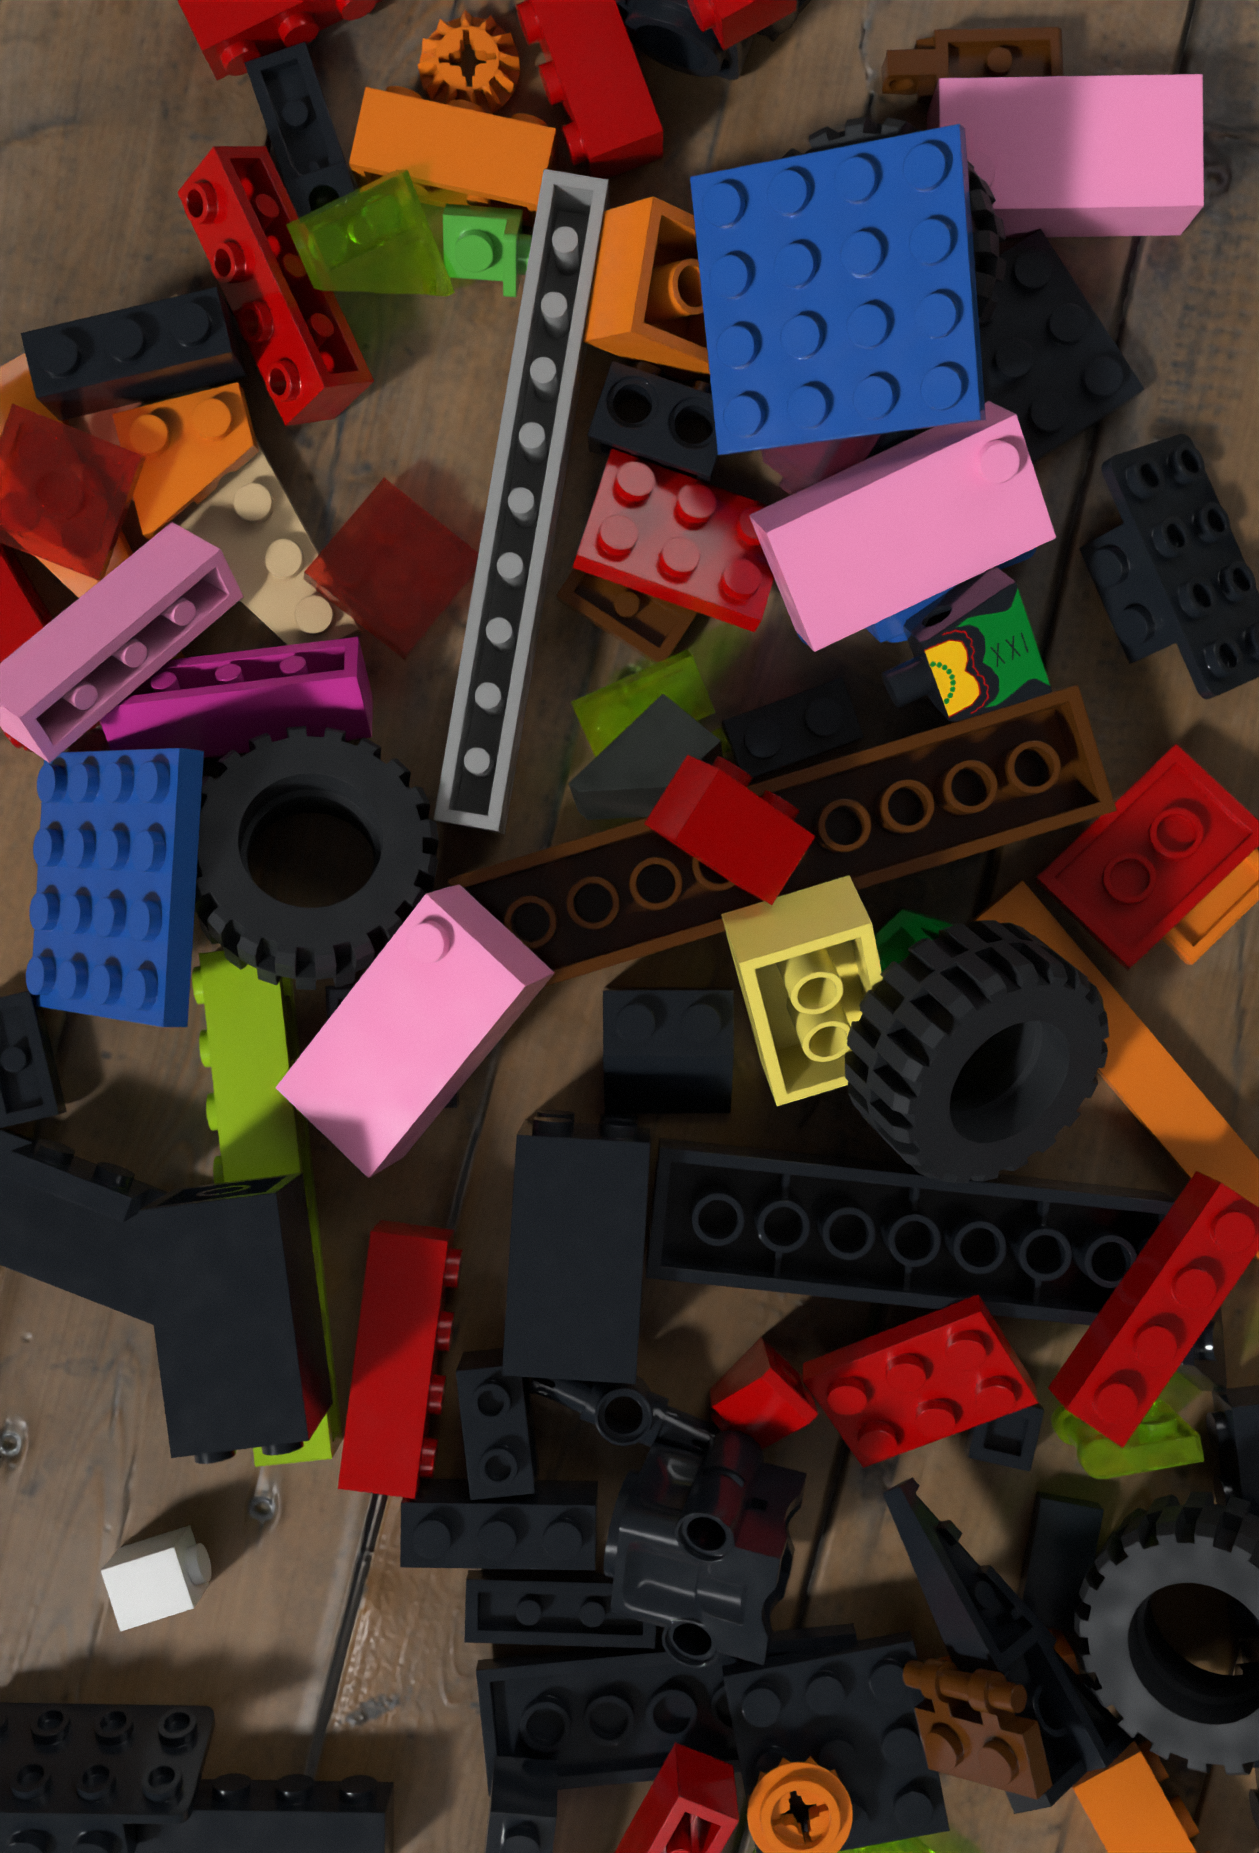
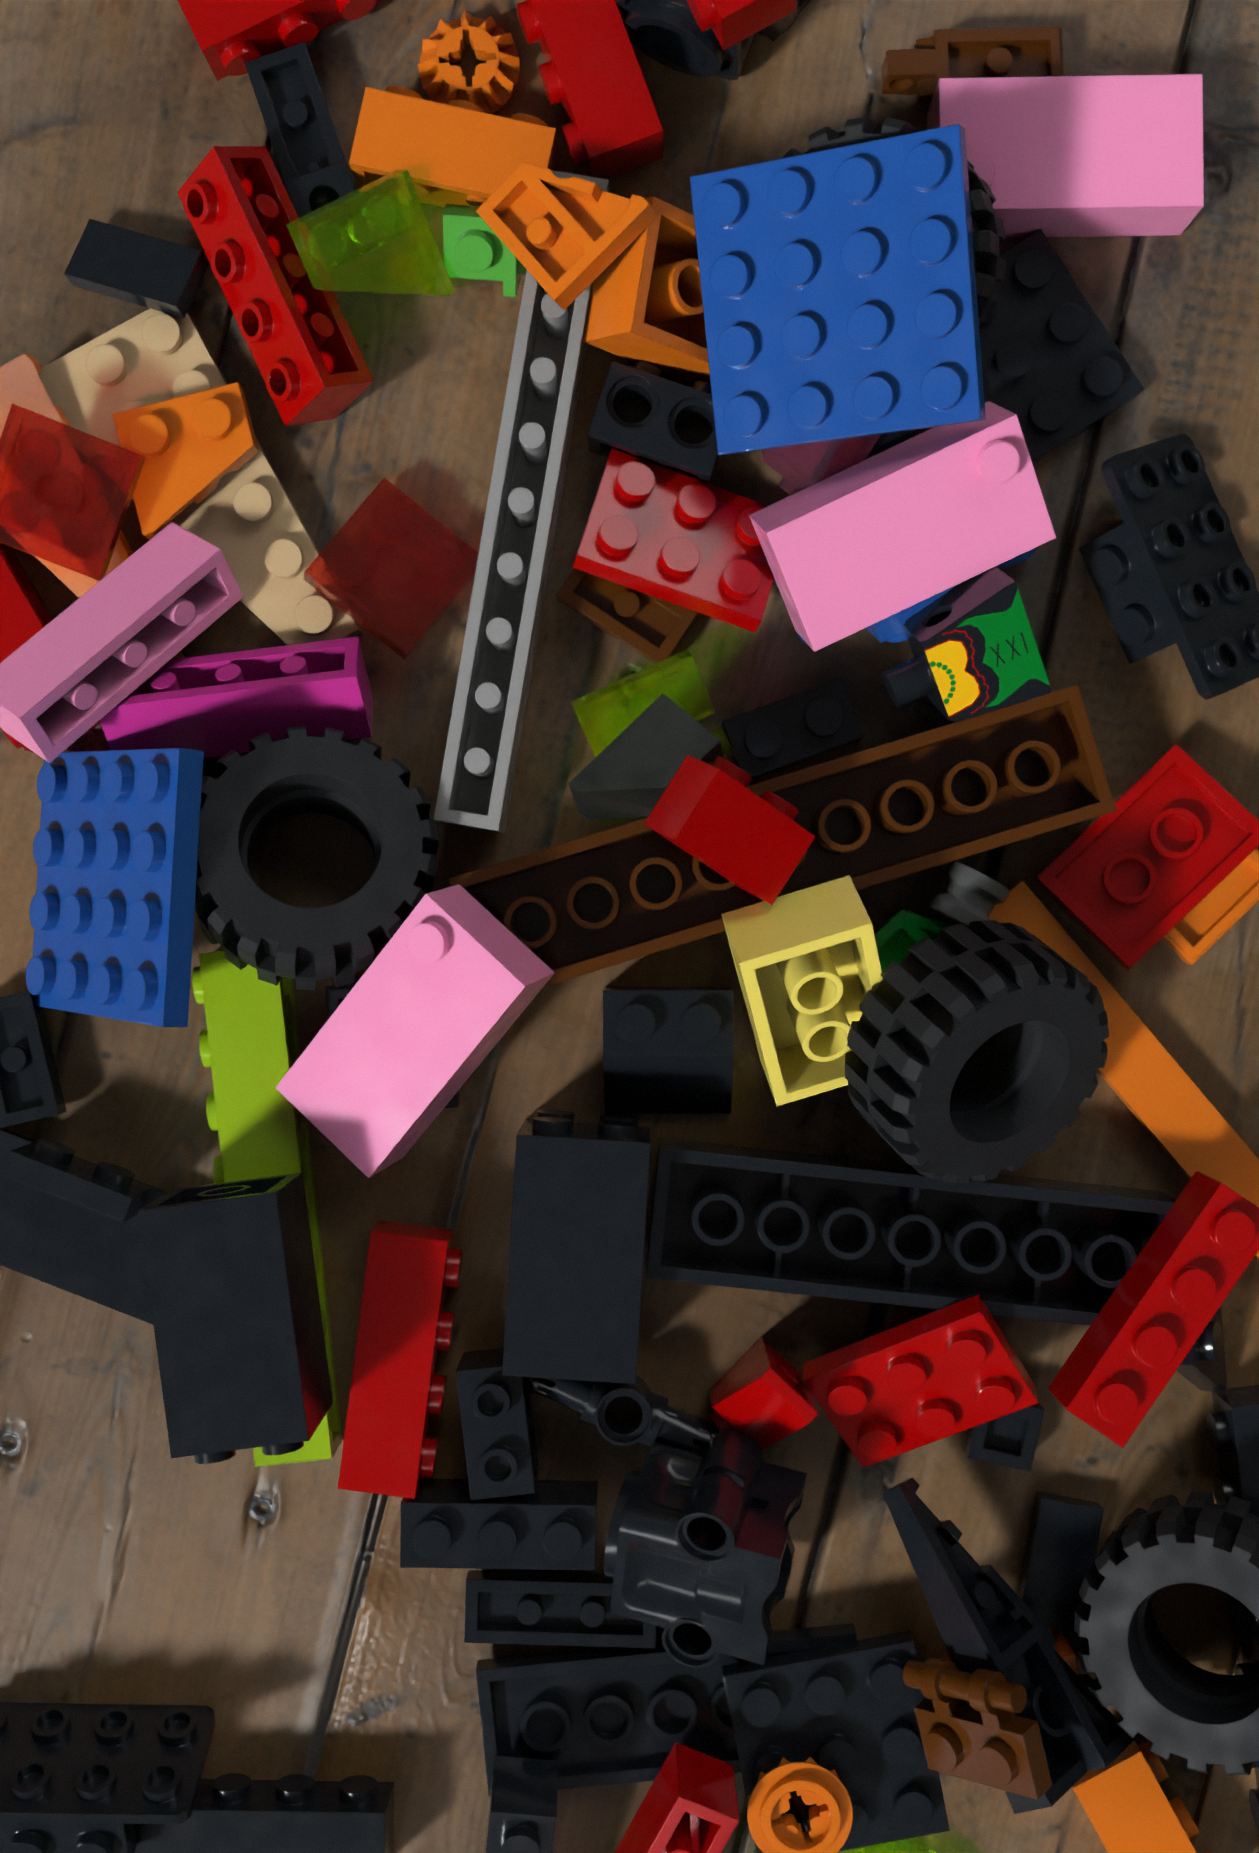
(134, 354): black brick -> none
(137, 268): none -> black tile
(156, 1577): white brick -> none
(563, 227): none -> orange wing
(968, 895): none -> dark grey wheel
(1156, 1444): clear neon green plate -> none

